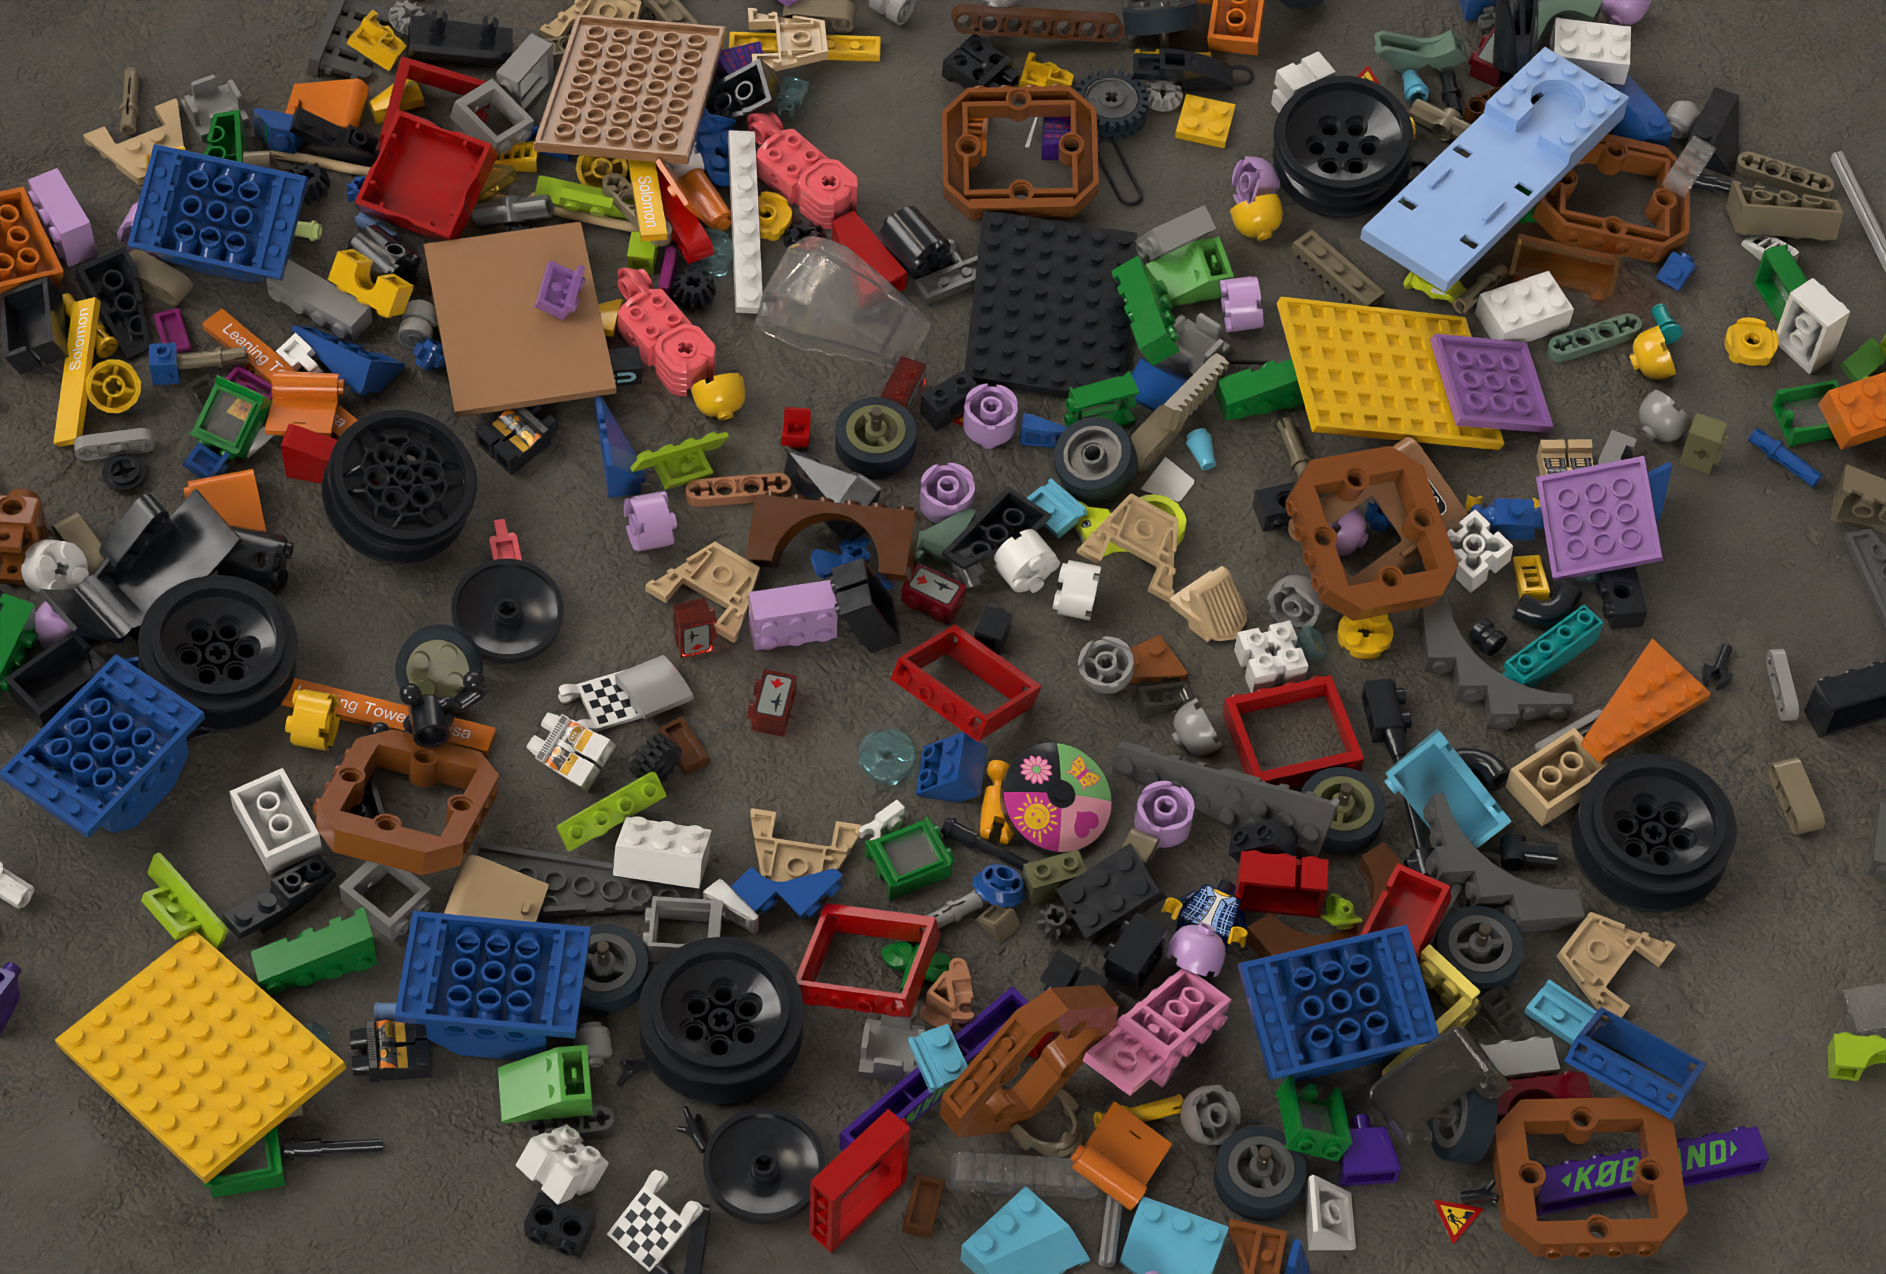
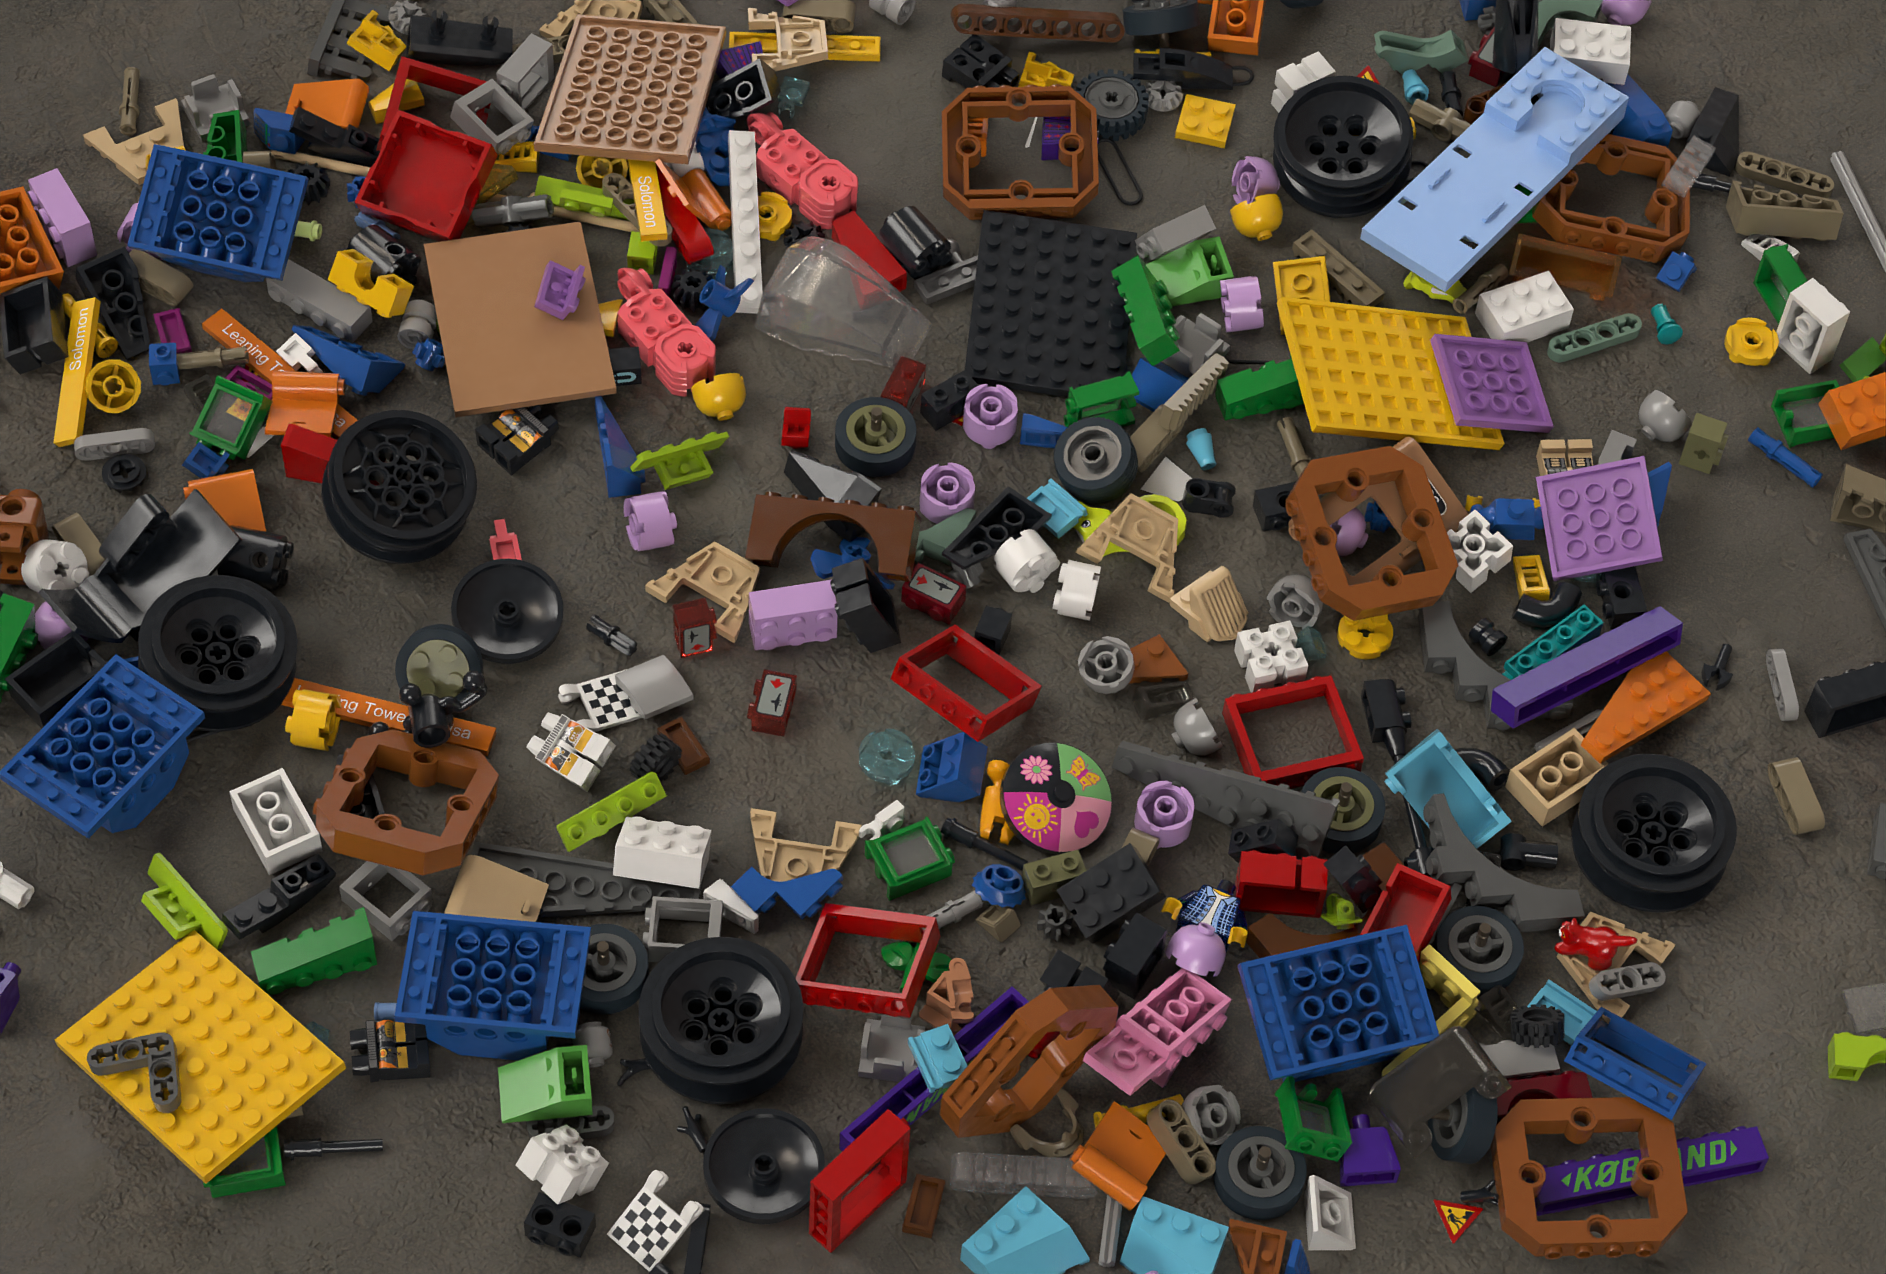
(154, 1061): none -> dark grey beam
(612, 636): none -> black axle
(720, 301): none -> blue piece
(737, 485): nougat beam -> none
(1181, 1157): none -> dark tan beam
(1209, 497): none -> black piece
(1302, 280): none -> yellow tile
(1355, 878): none -> black brick
(1537, 1026): none -> black tyre
(1586, 667): none -> brick
(1596, 943): none -> red animal
(1619, 989): none -> light grey beam
(1652, 355): yellow cylinder -> none

